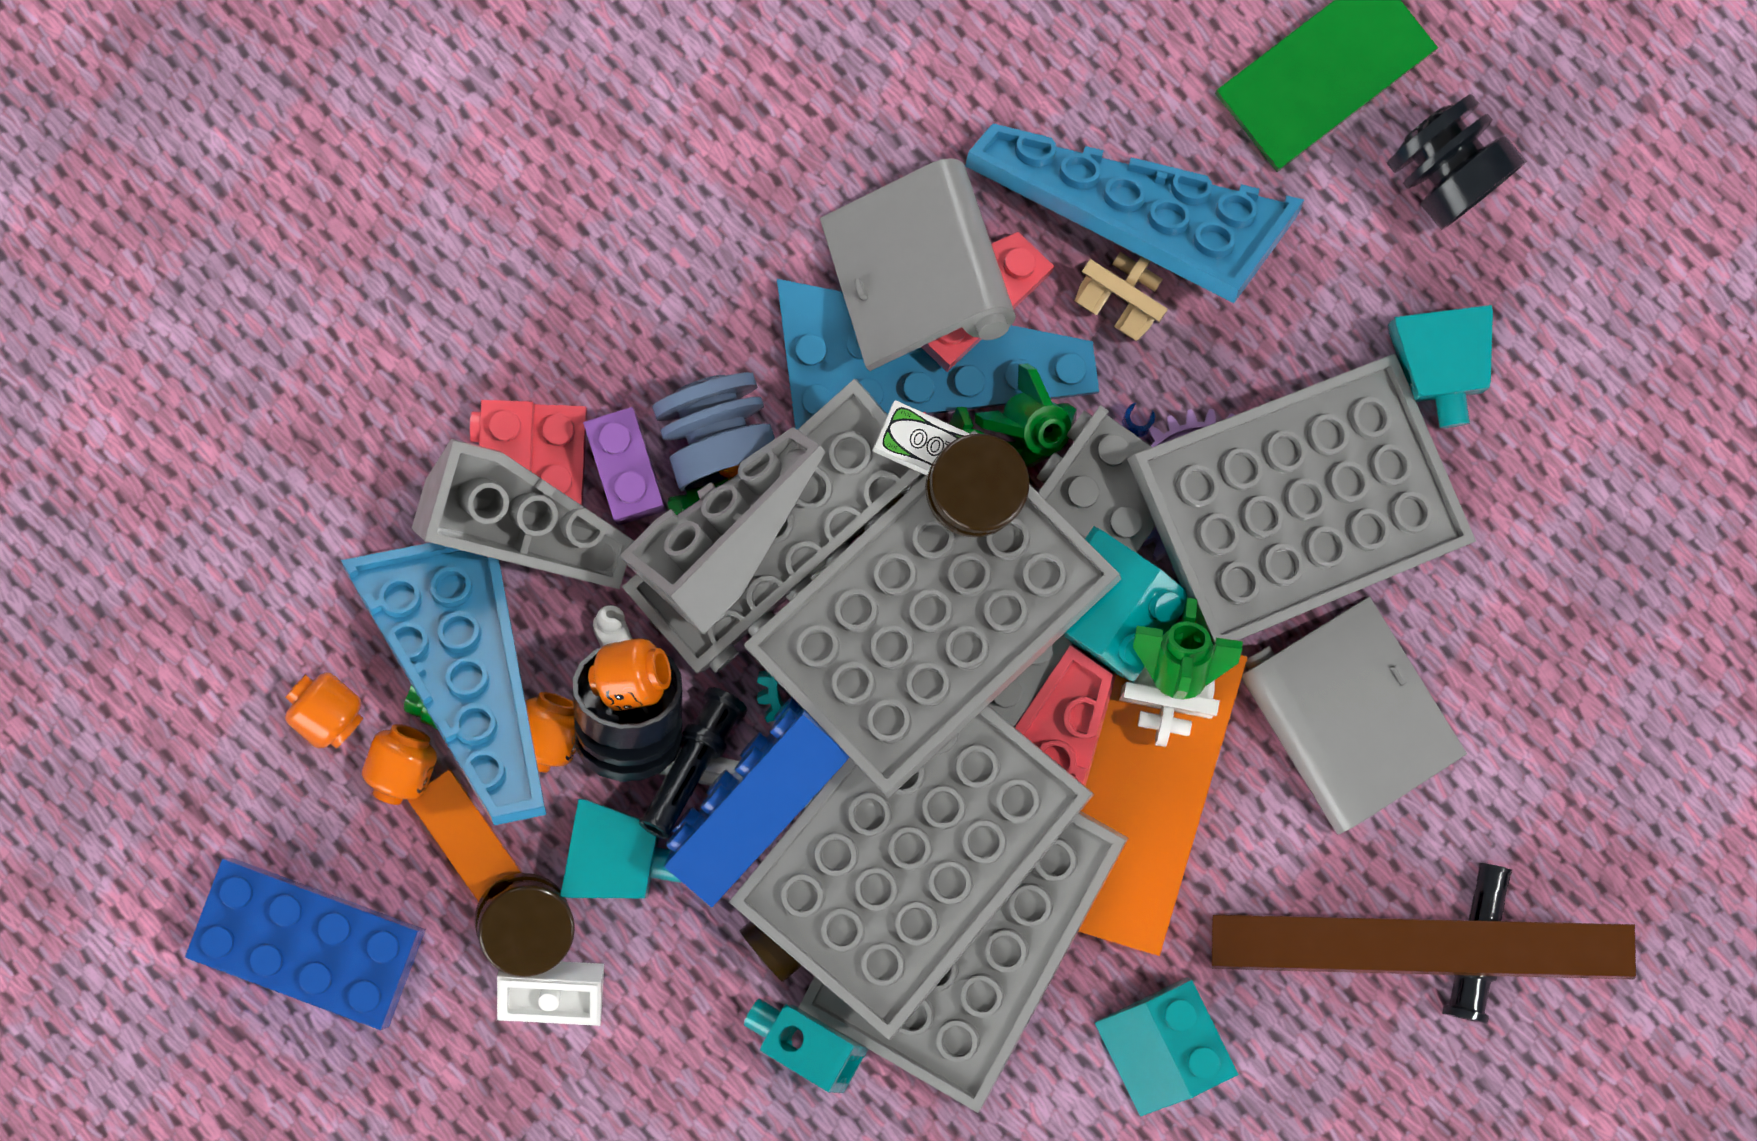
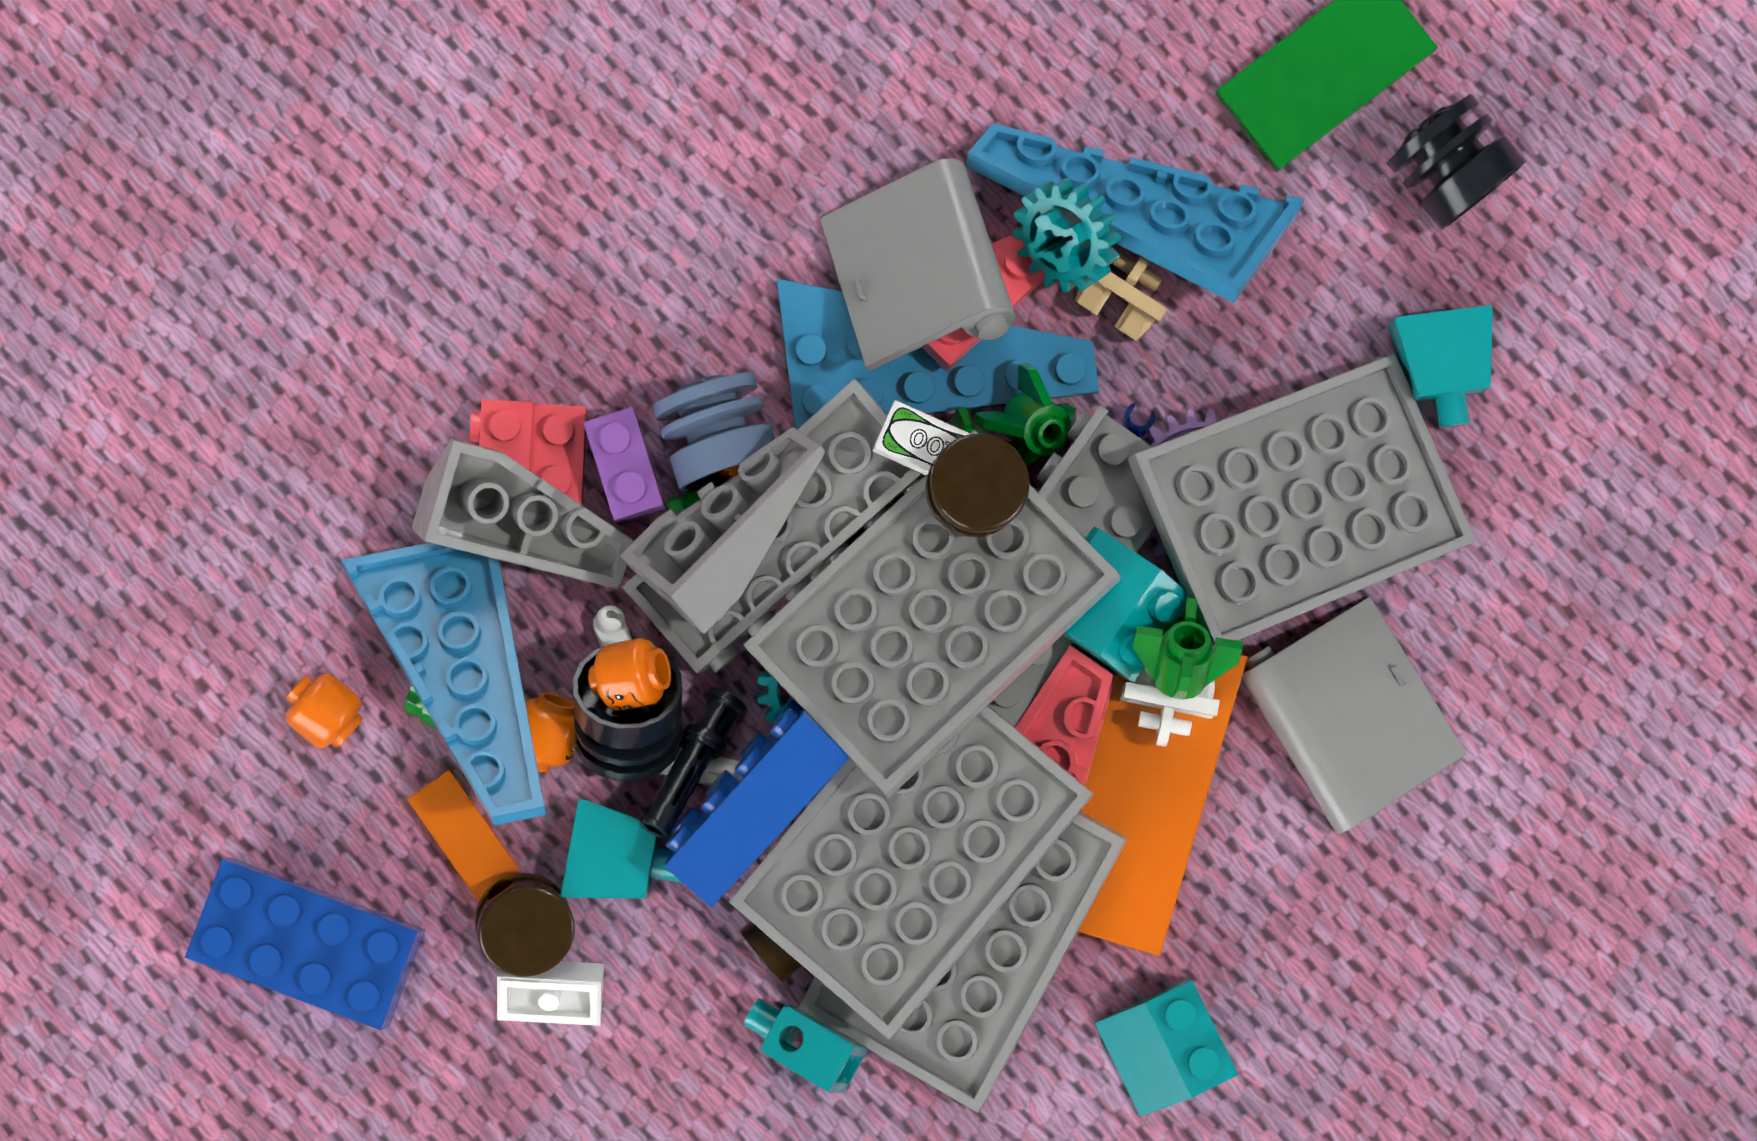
(399, 764): orange head -> none
(1066, 235): none -> teal gear
(1424, 946): reddish brown tile -> none
(1471, 992): black pin -> none

